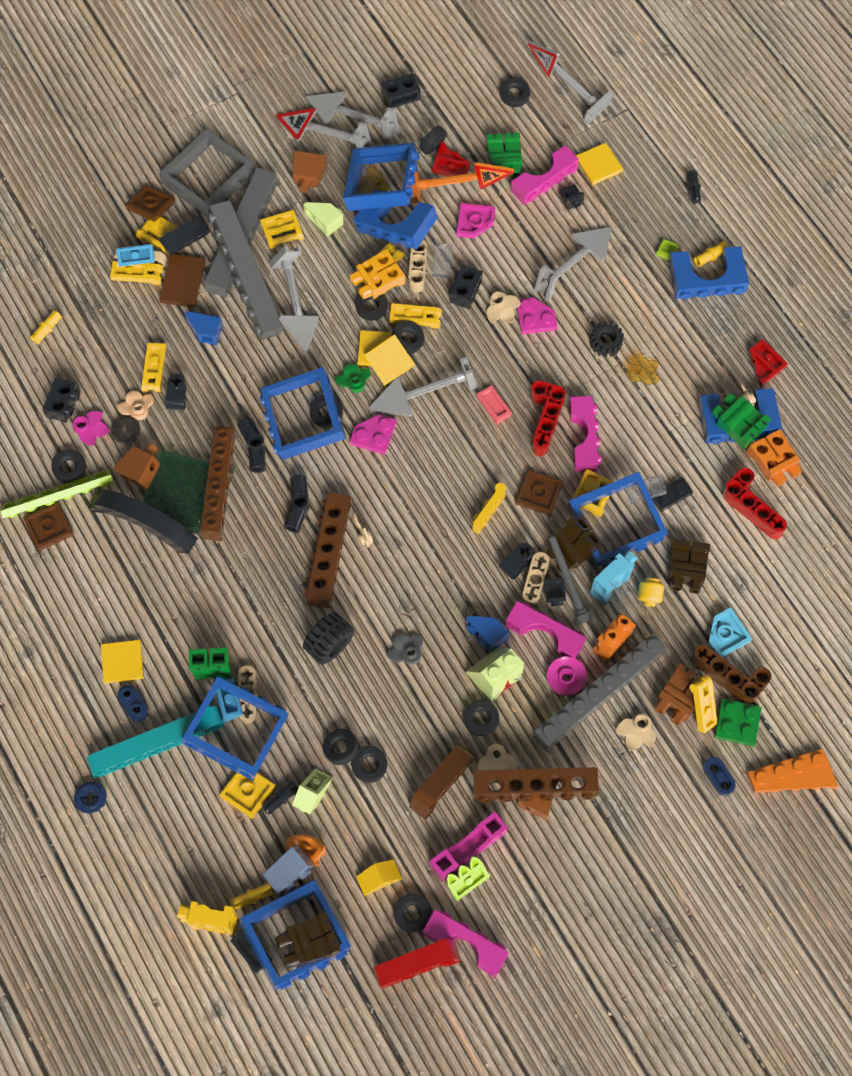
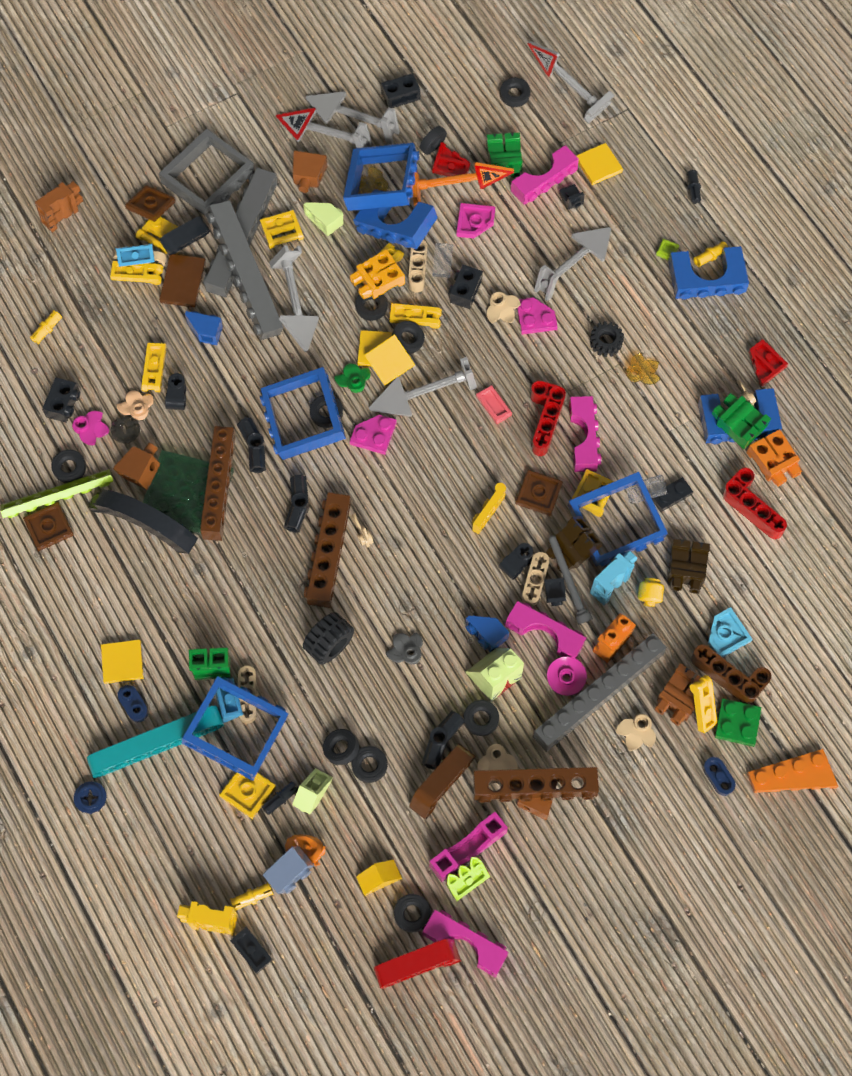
(58, 204): none -> dark orange hips
(277, 906): blue window -> none
(308, 942): dark brown hips -> none
(447, 729): none -> black piece

